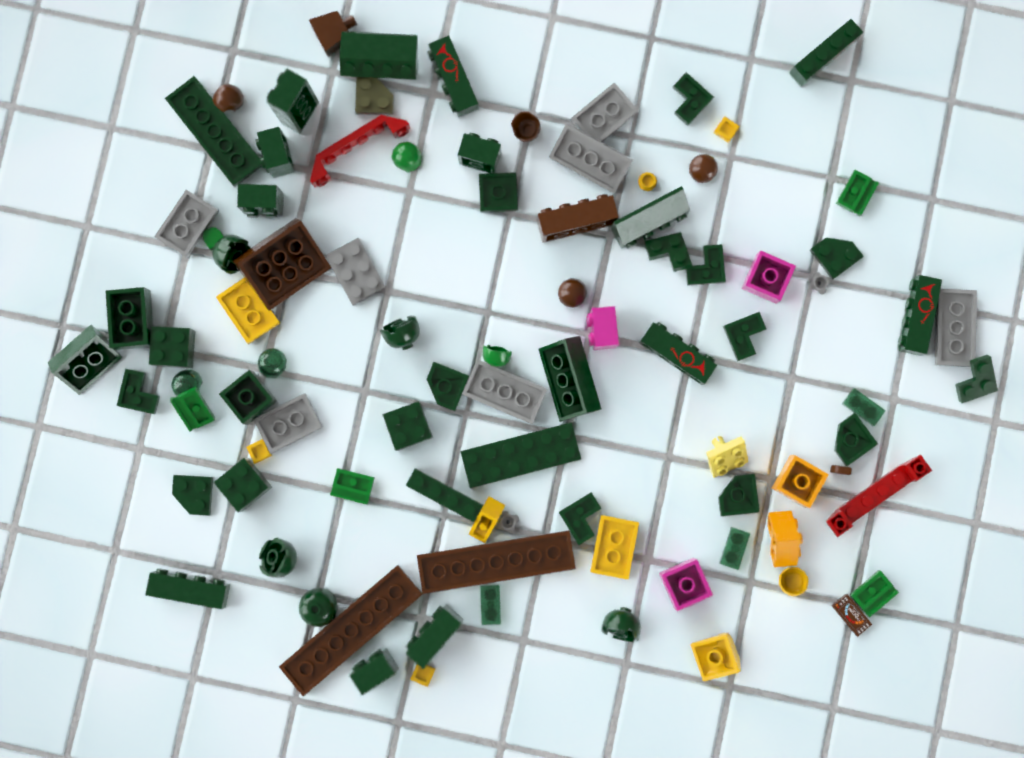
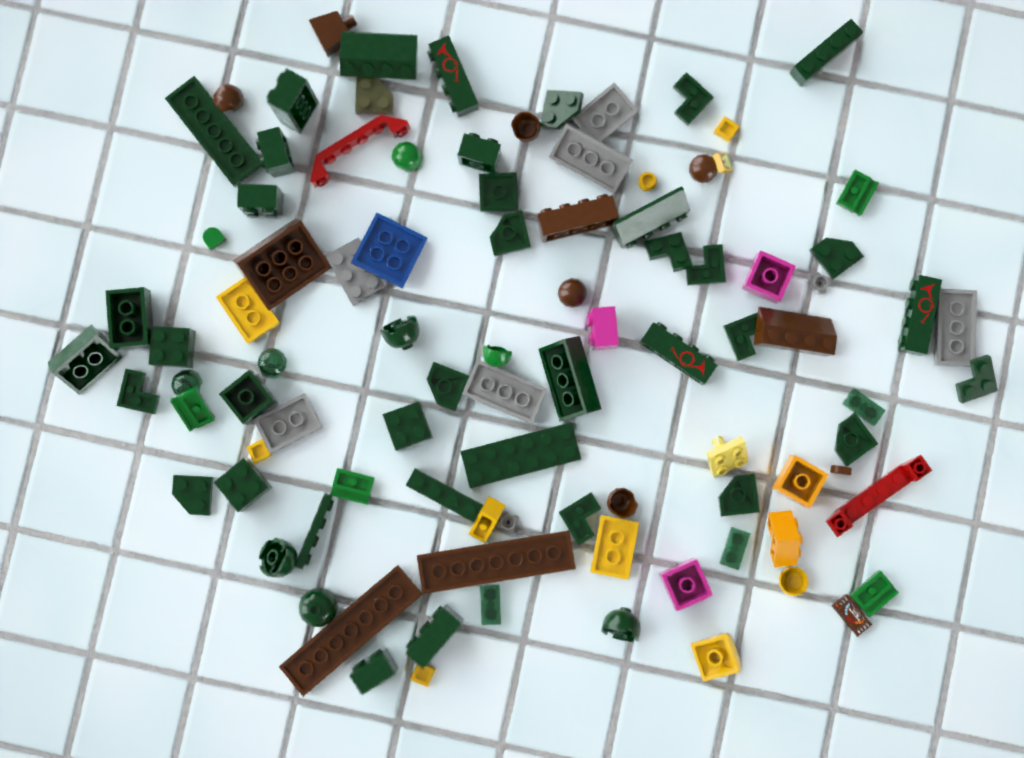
(186, 223): light grey plate -> none
(187, 589): dark green brick -> none
(227, 250): dark green cylinder -> none
(311, 538): none -> dark green plate
(389, 250): none -> blue plate
(510, 234): none -> dark green plate
(560, 107): none -> plate
(622, 503): none -> reddish brown hair
(722, 162): none -> yellow tile
(795, 332): none -> reddish brown slope

